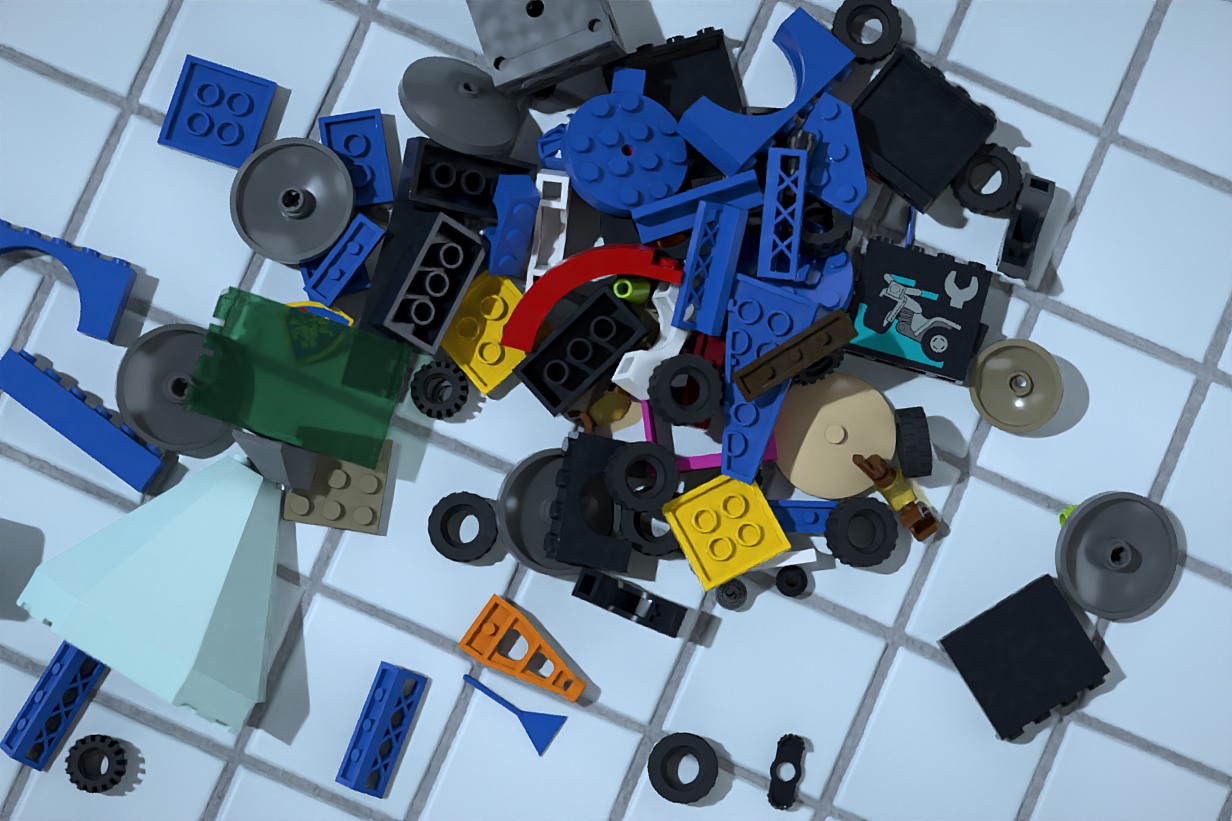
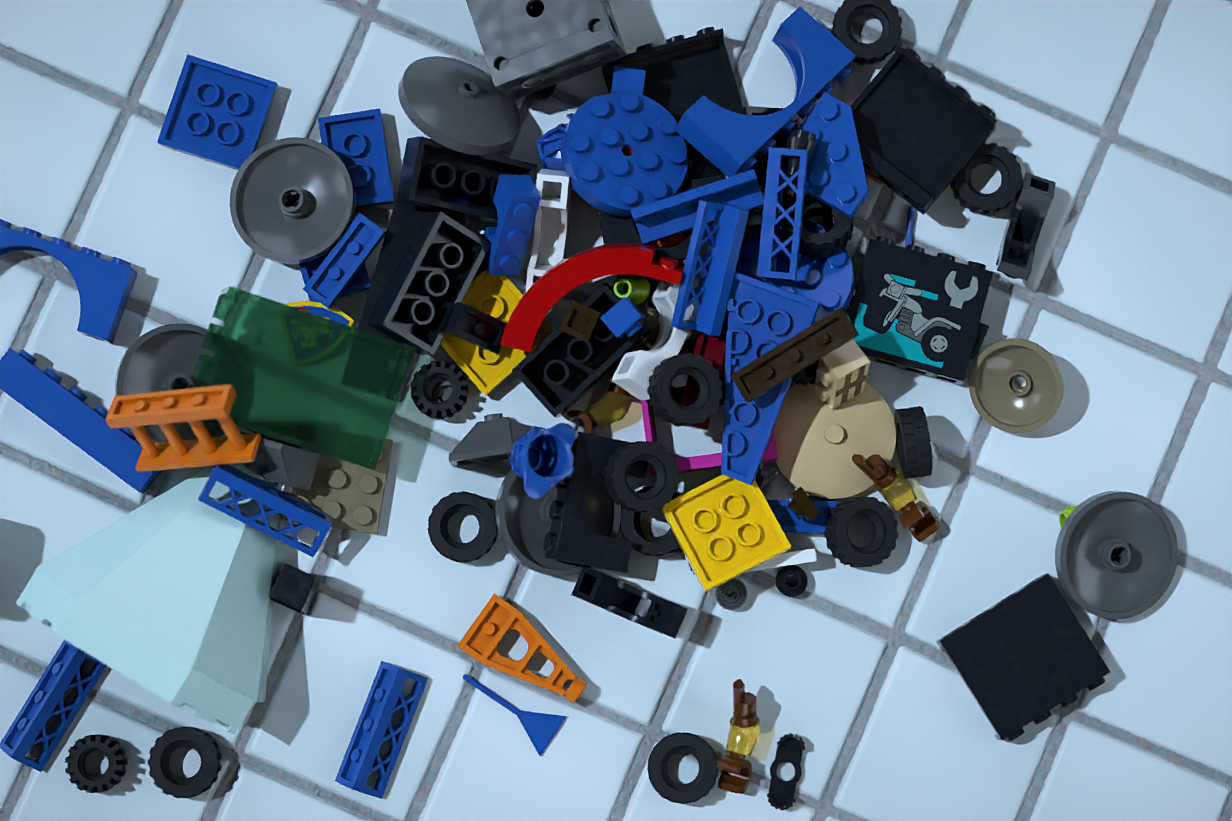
(161, 753): none -> black tyre
(188, 406): none -> orange fence
(271, 497): none -> blue fence
(295, 589): none -> black piece
(476, 327): none -> black plate
(485, 442): none -> dark grey slope
(543, 458): none -> blue piece
(580, 321): none -> dark brown plate
(624, 318): none -> blue plate
(741, 740): none -> reddish brown piece
(802, 505): none -> dark brown plate
(841, 374): none -> tan brick

